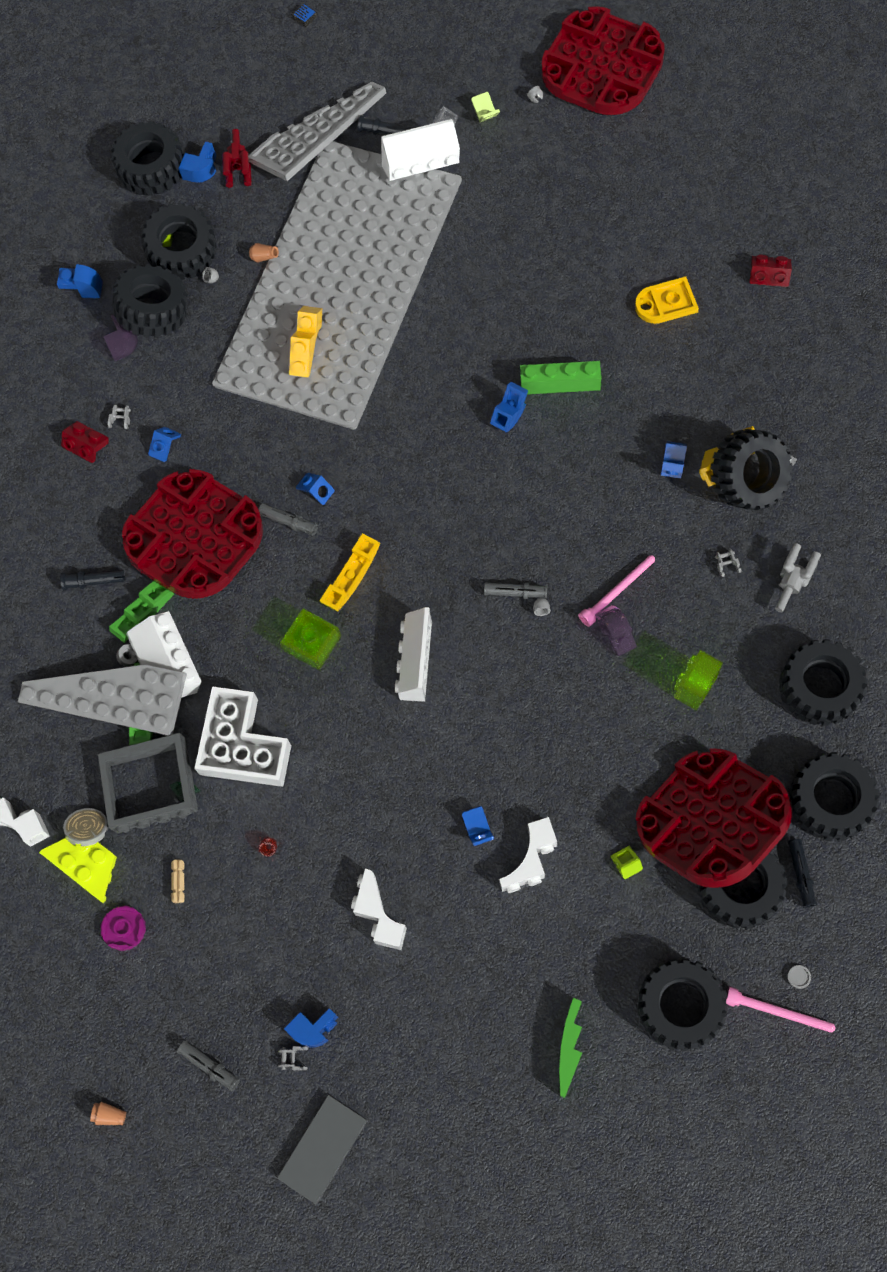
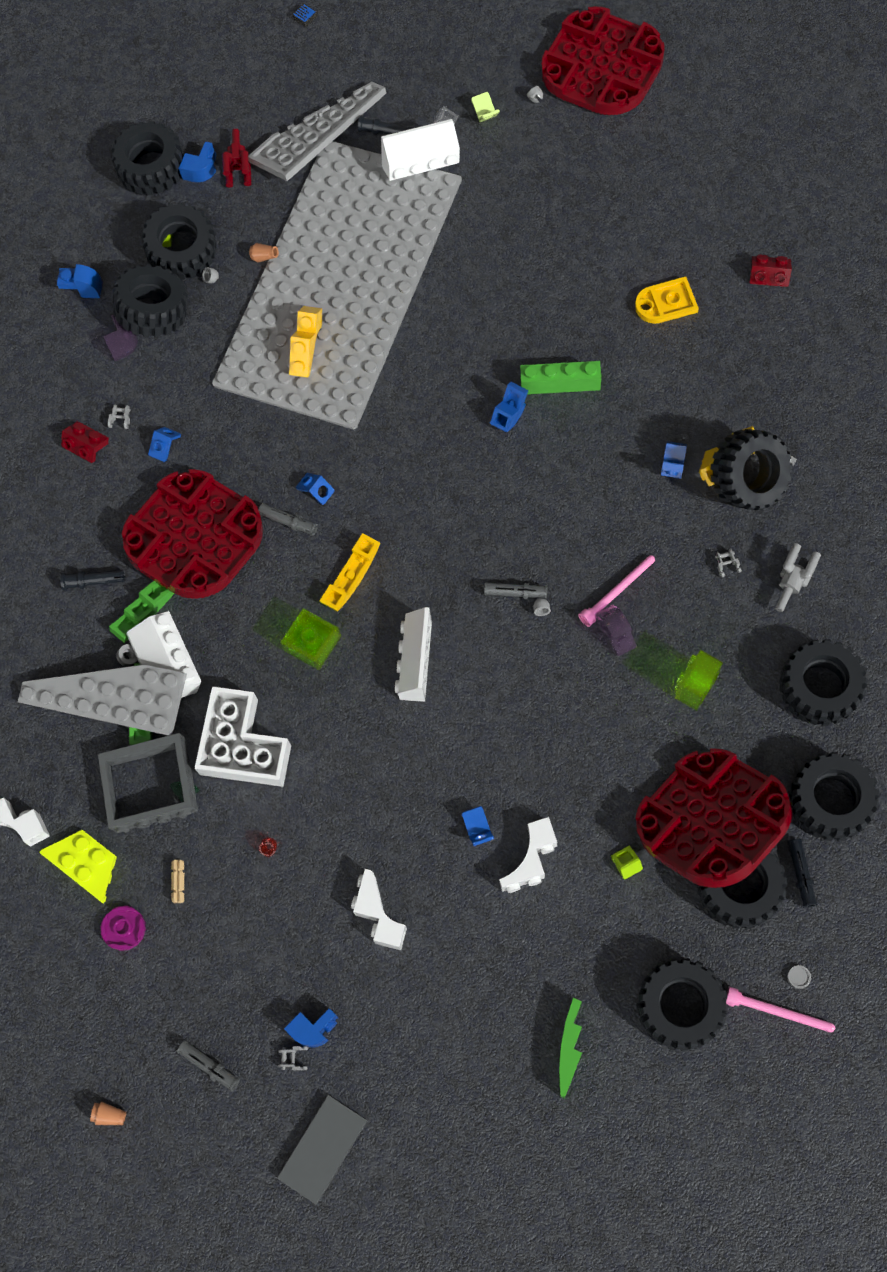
(85, 827): tile -> none

